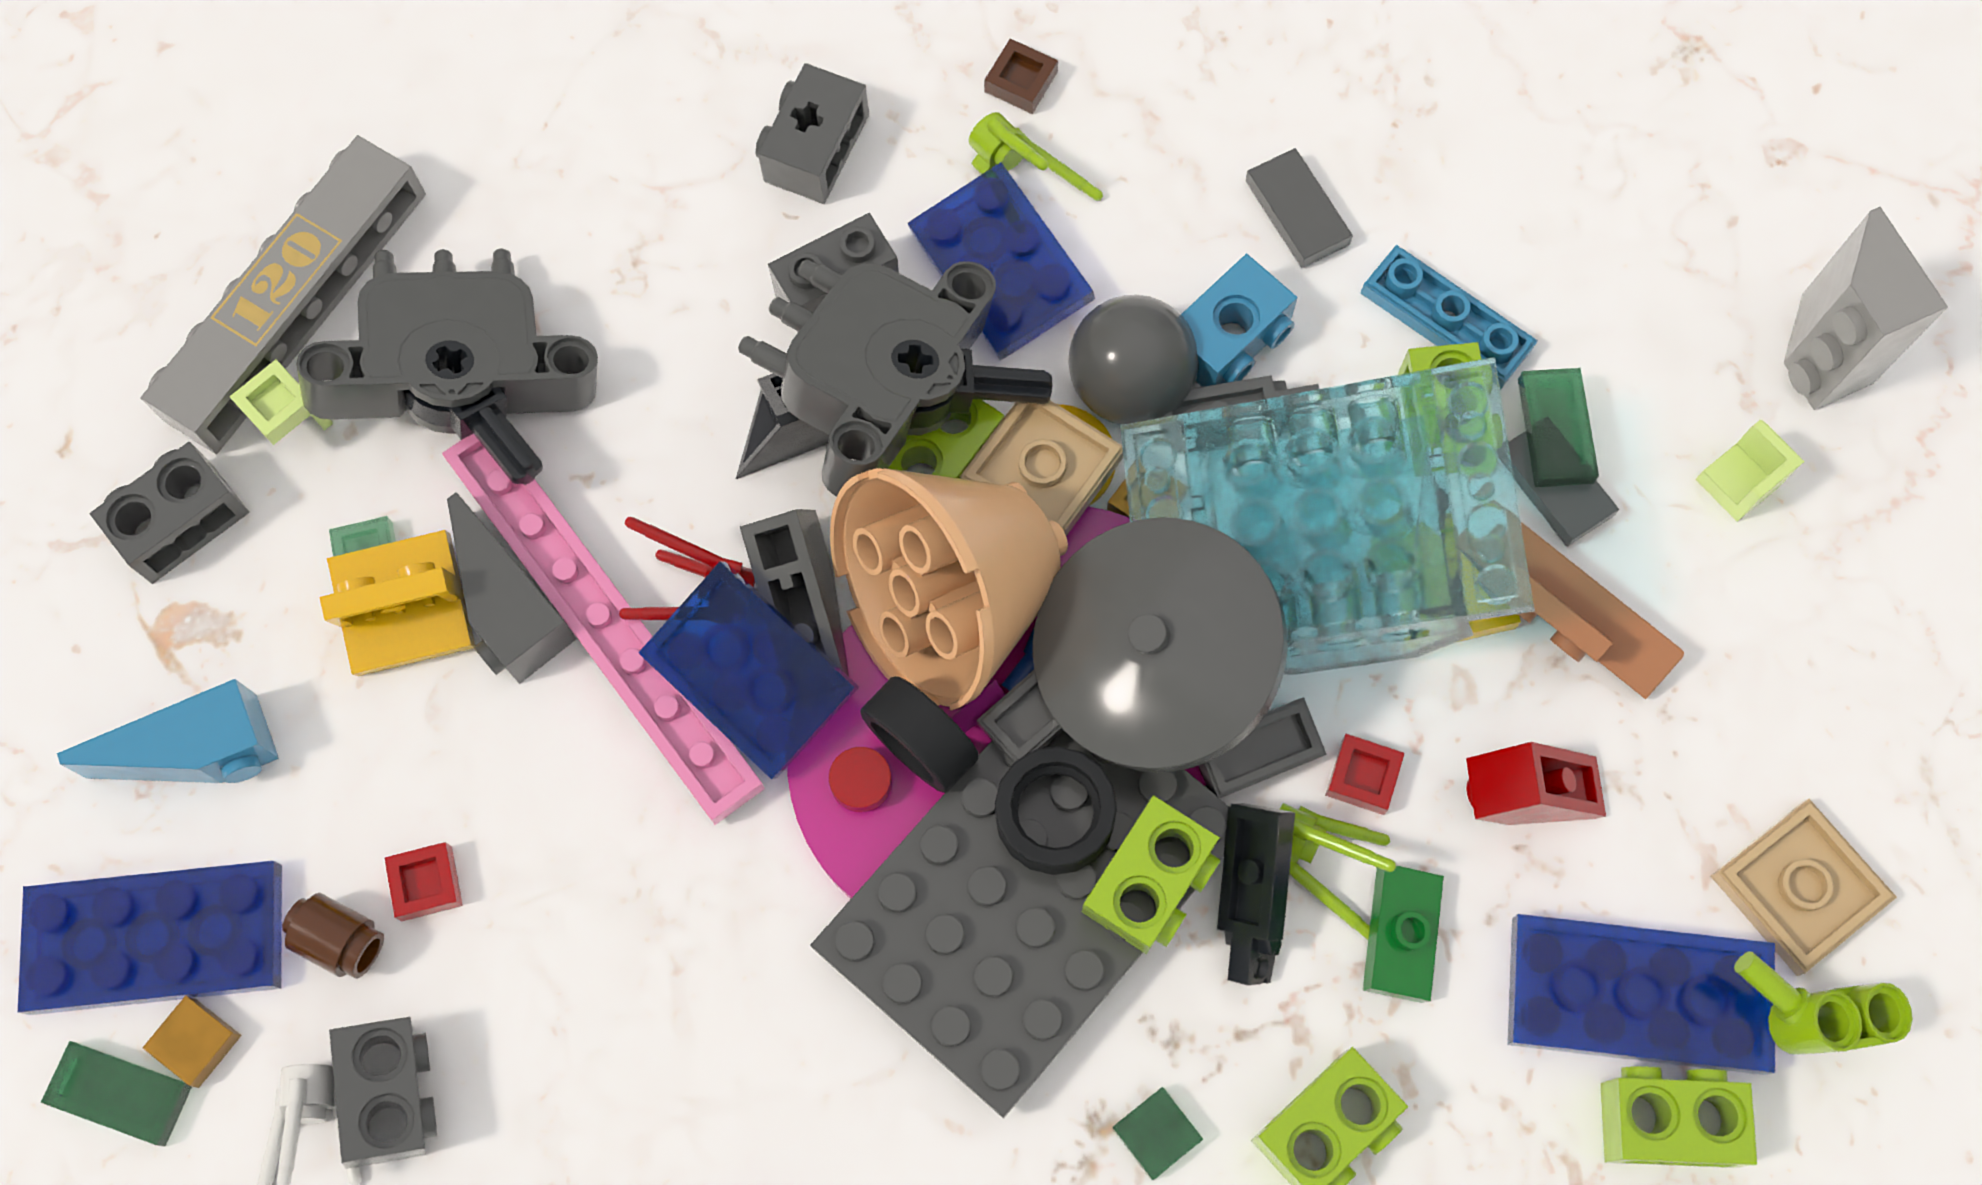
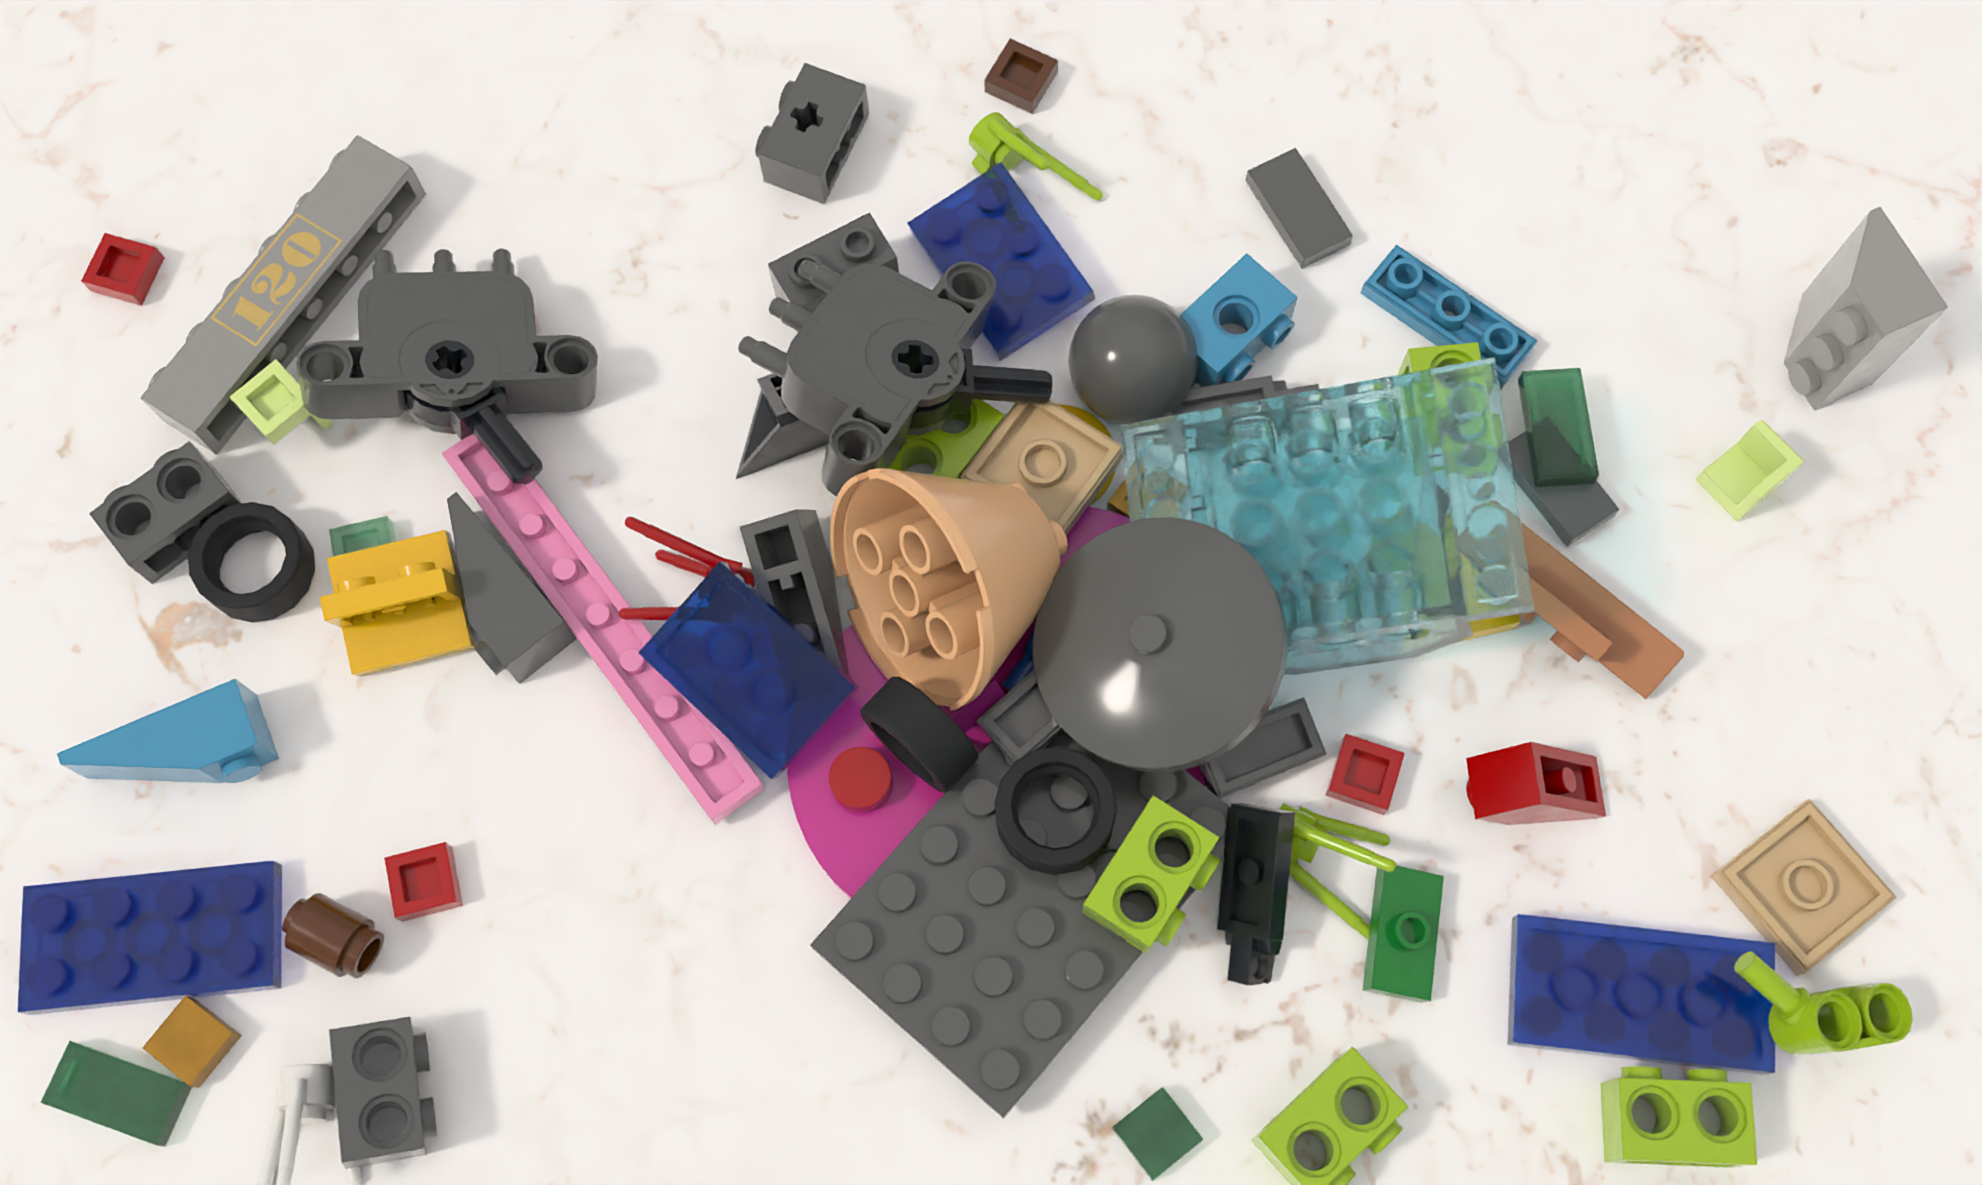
(123, 269): none -> red tile
(221, 533): none -> black tyre

